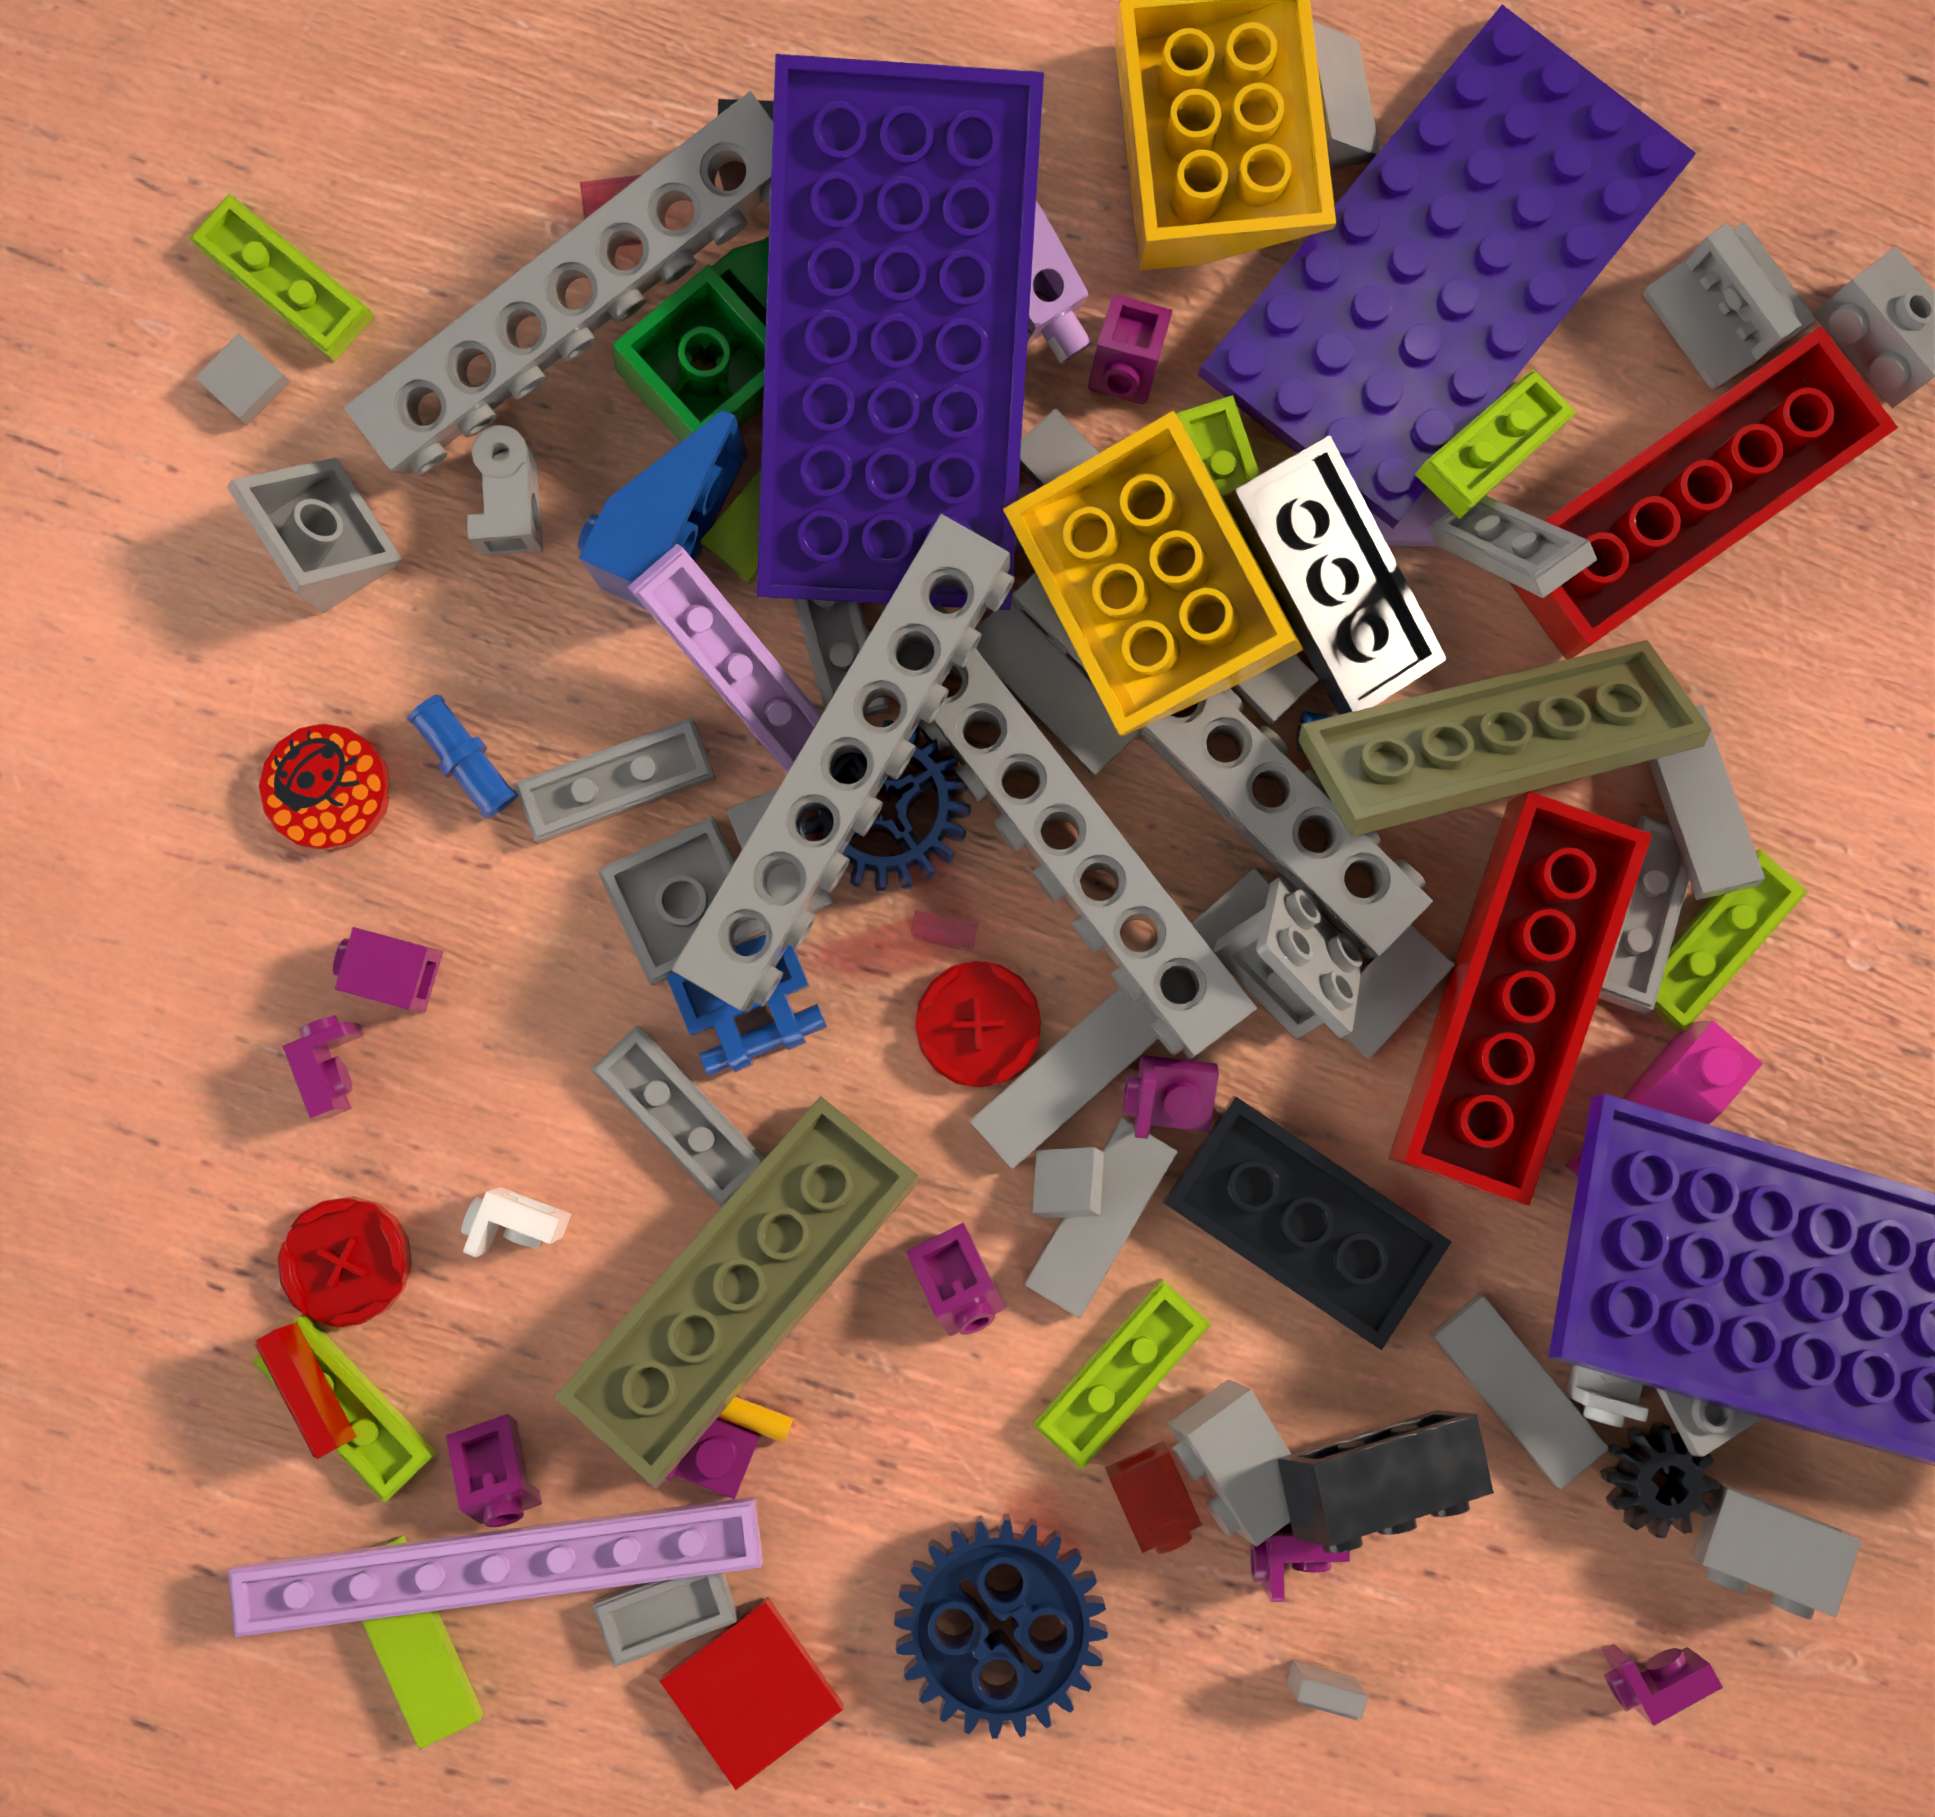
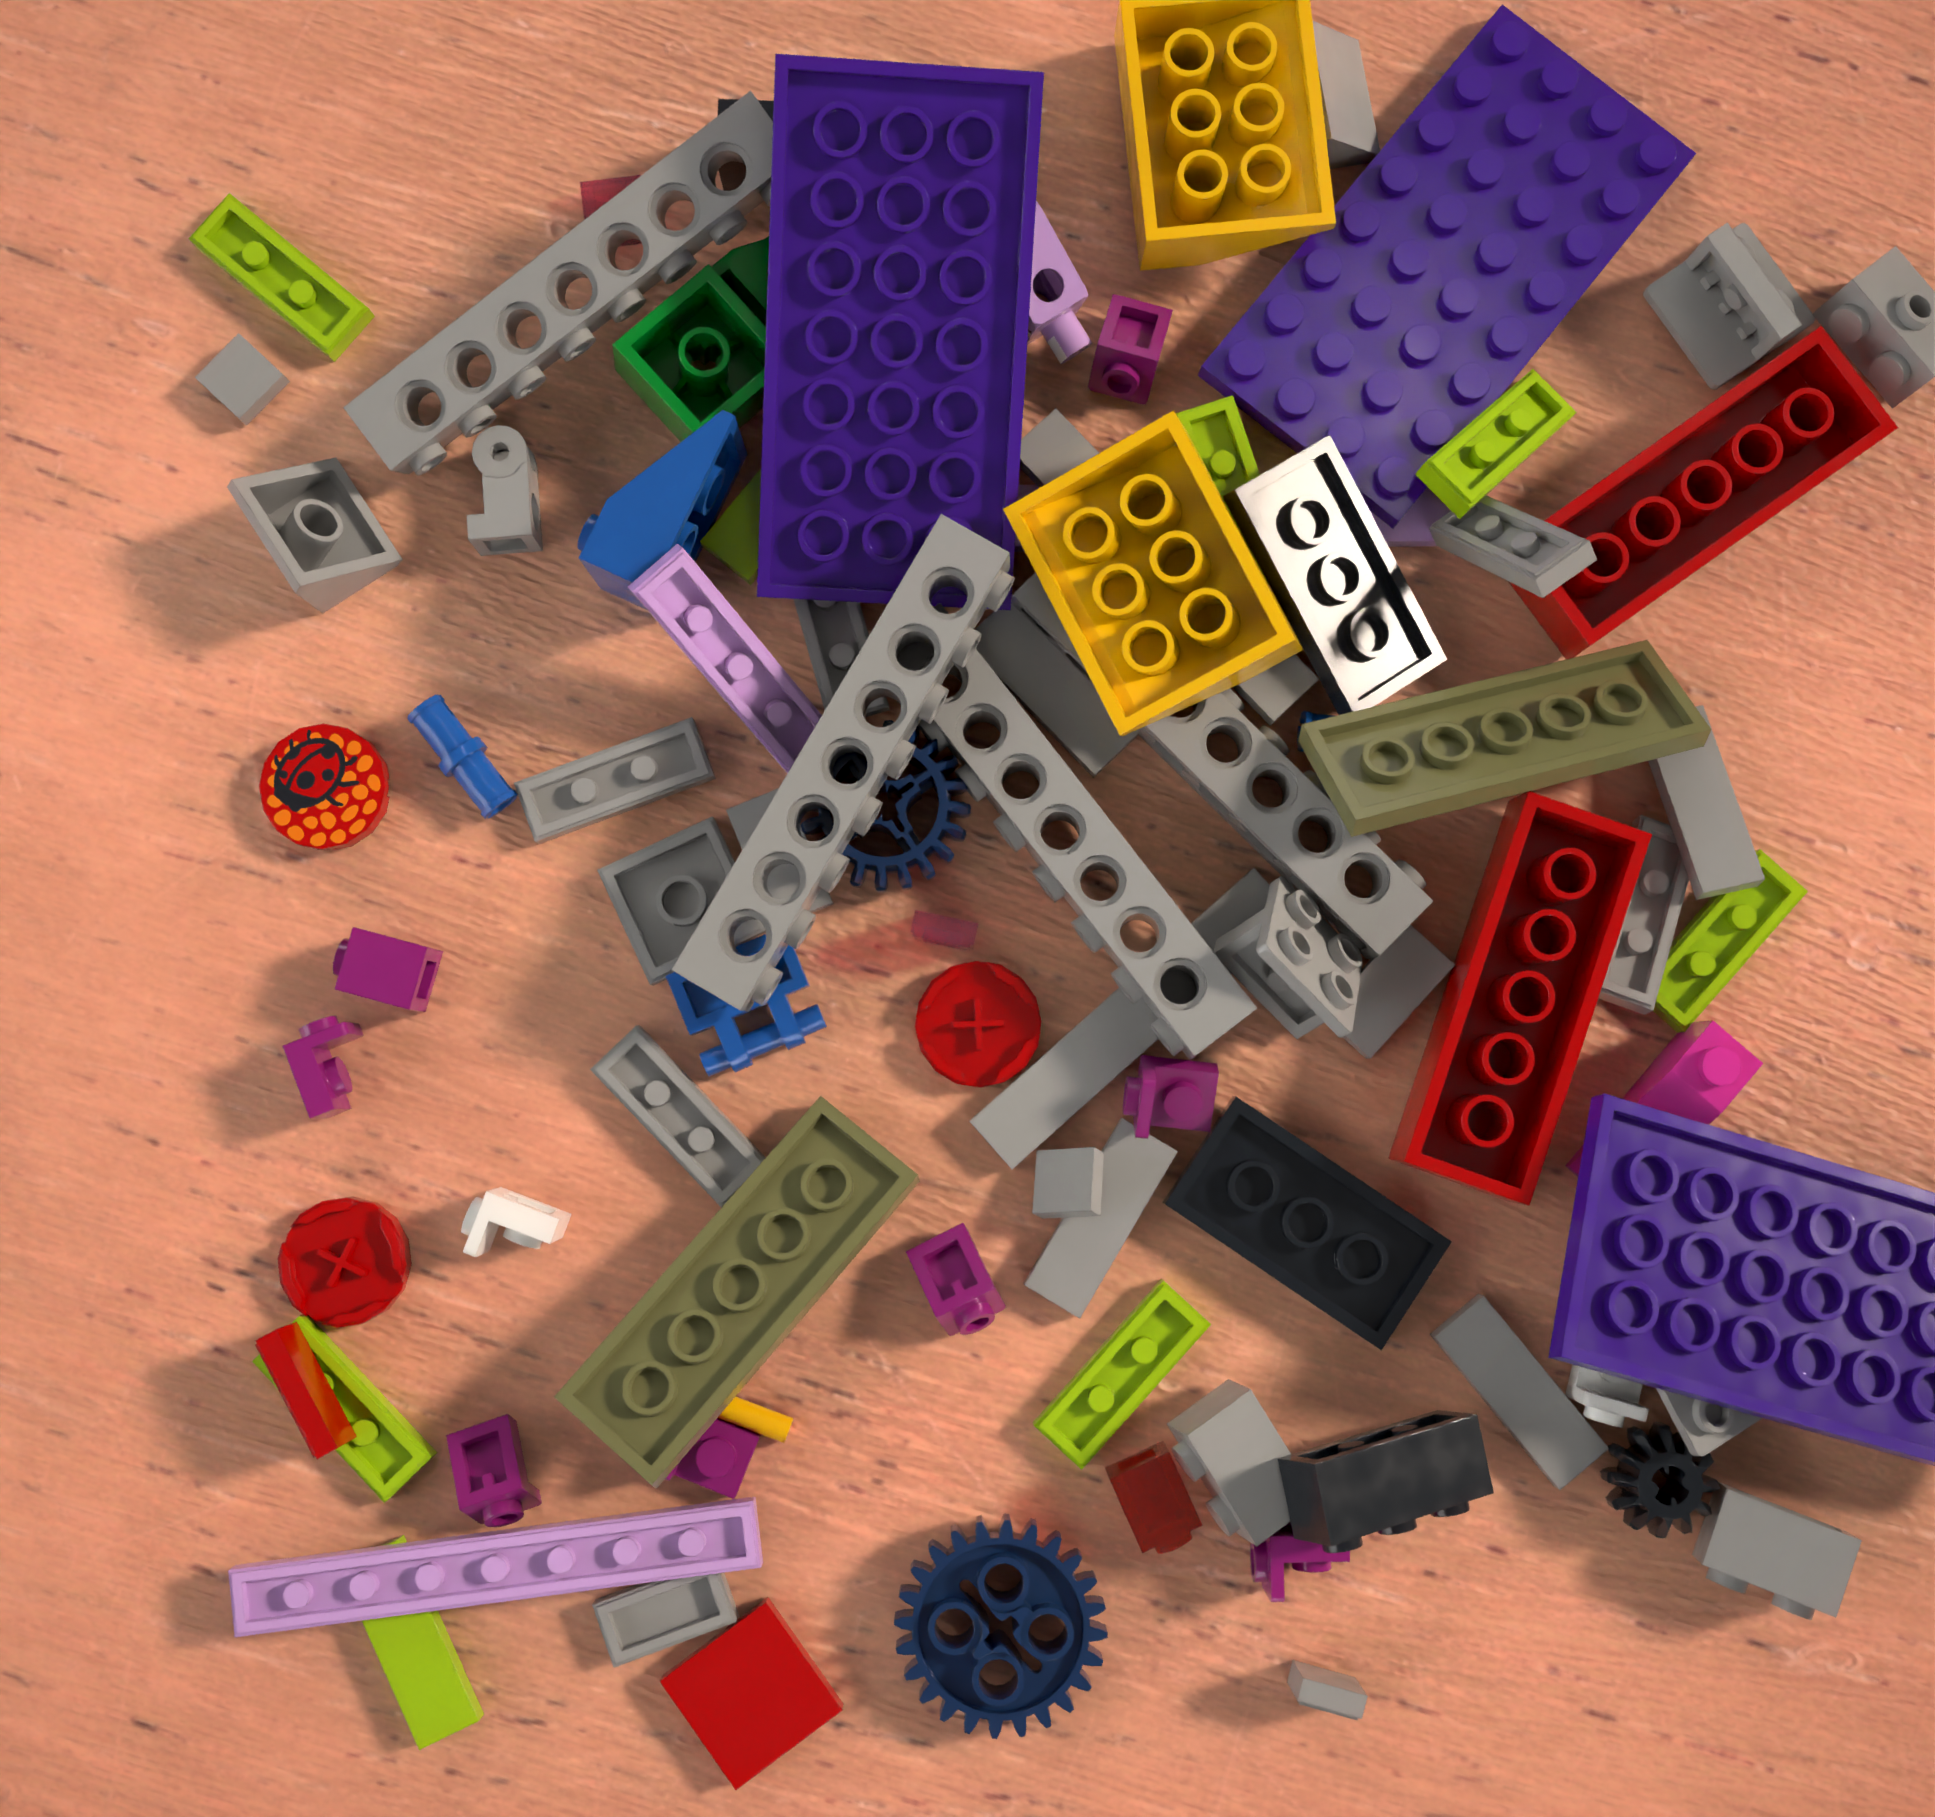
(1667, 1686): magenta bracket -> none

